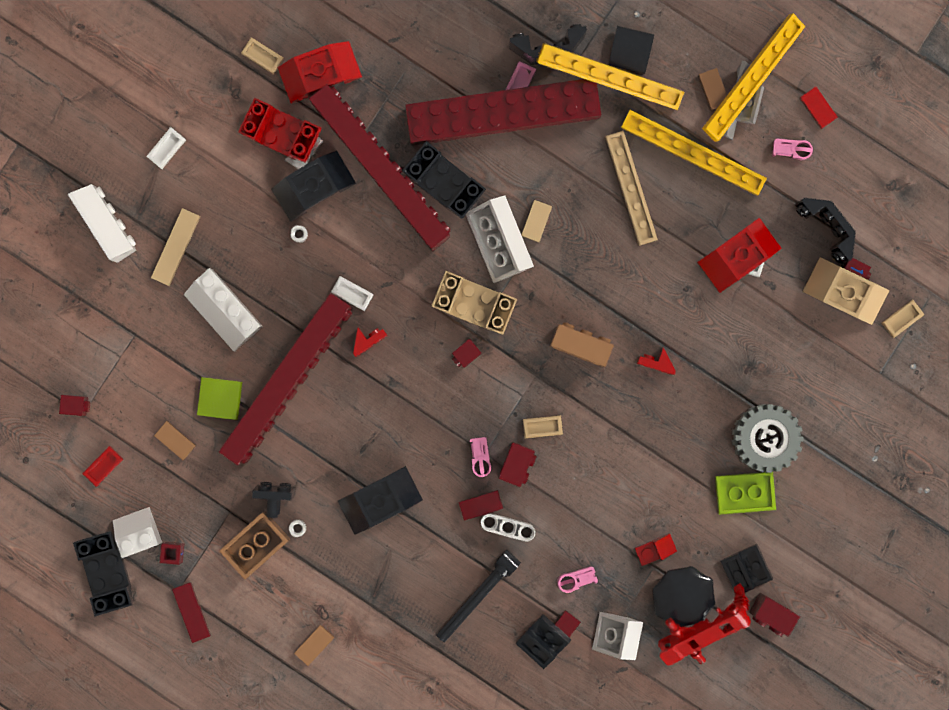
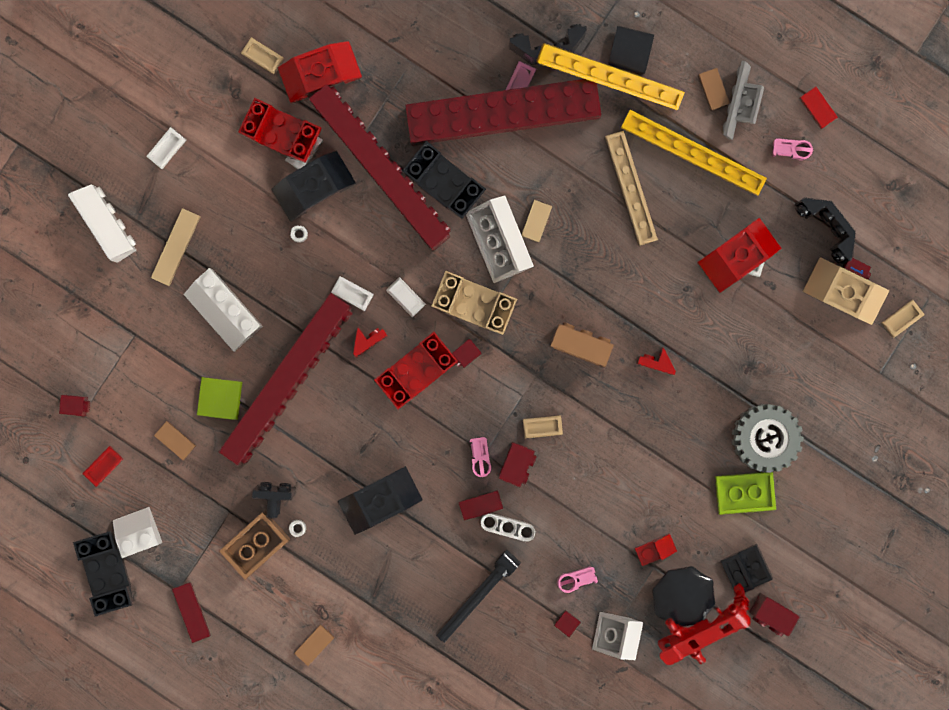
(172, 553): dark red brick -> none
(405, 297): none -> white tile
(416, 370): none -> red slope
(543, 641): black slope -> none
(753, 77): yellow plate -> none

